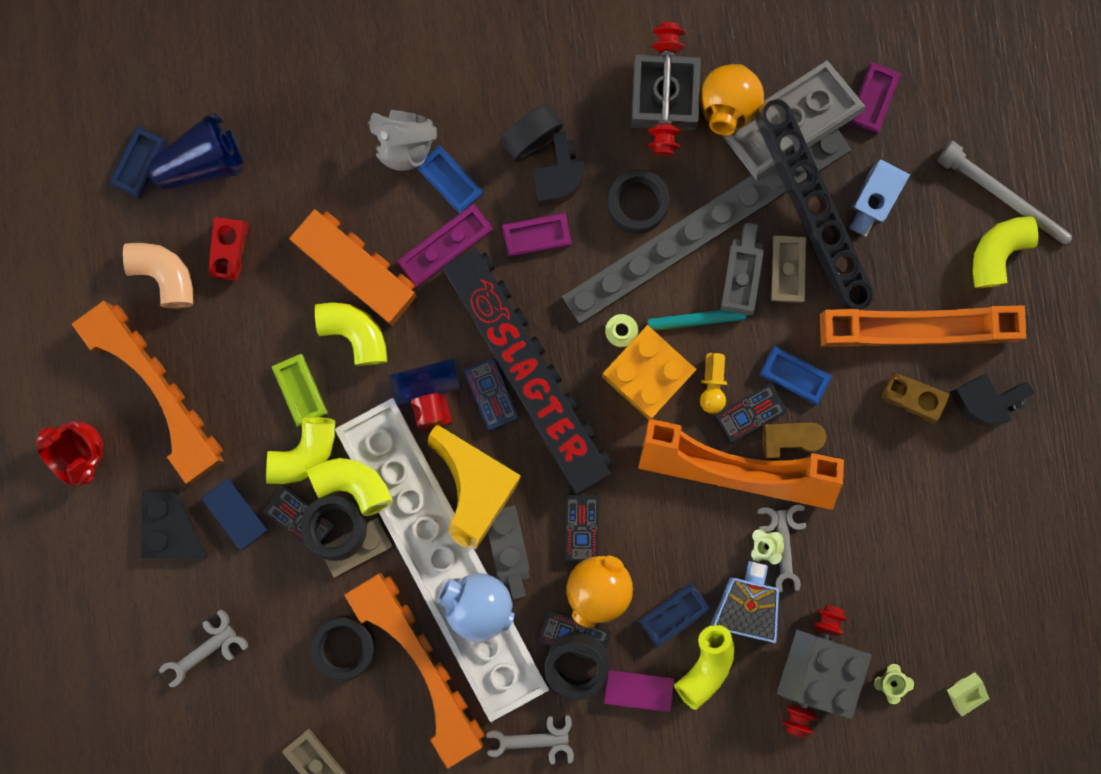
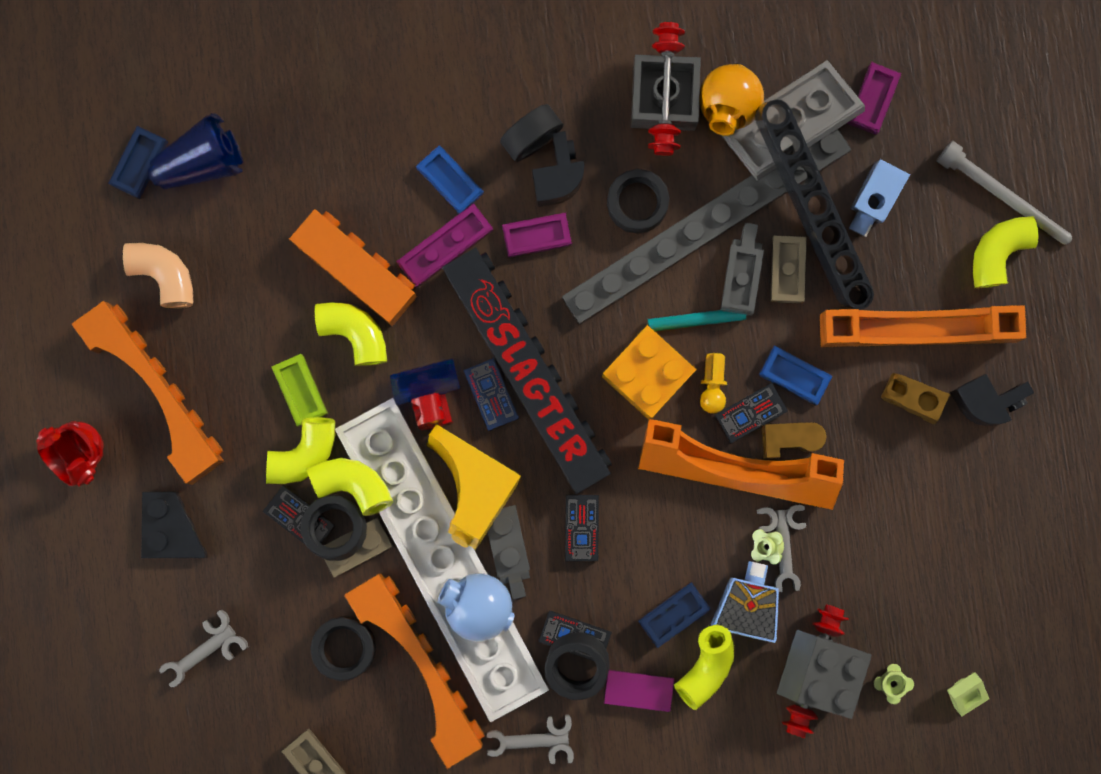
(227, 248): red leg -> none
(234, 514): dark blue tile -> none
(403, 139): light grey helmet -> none
(599, 590): light orange brick -> none
(613, 337): yellowish green plate -> none

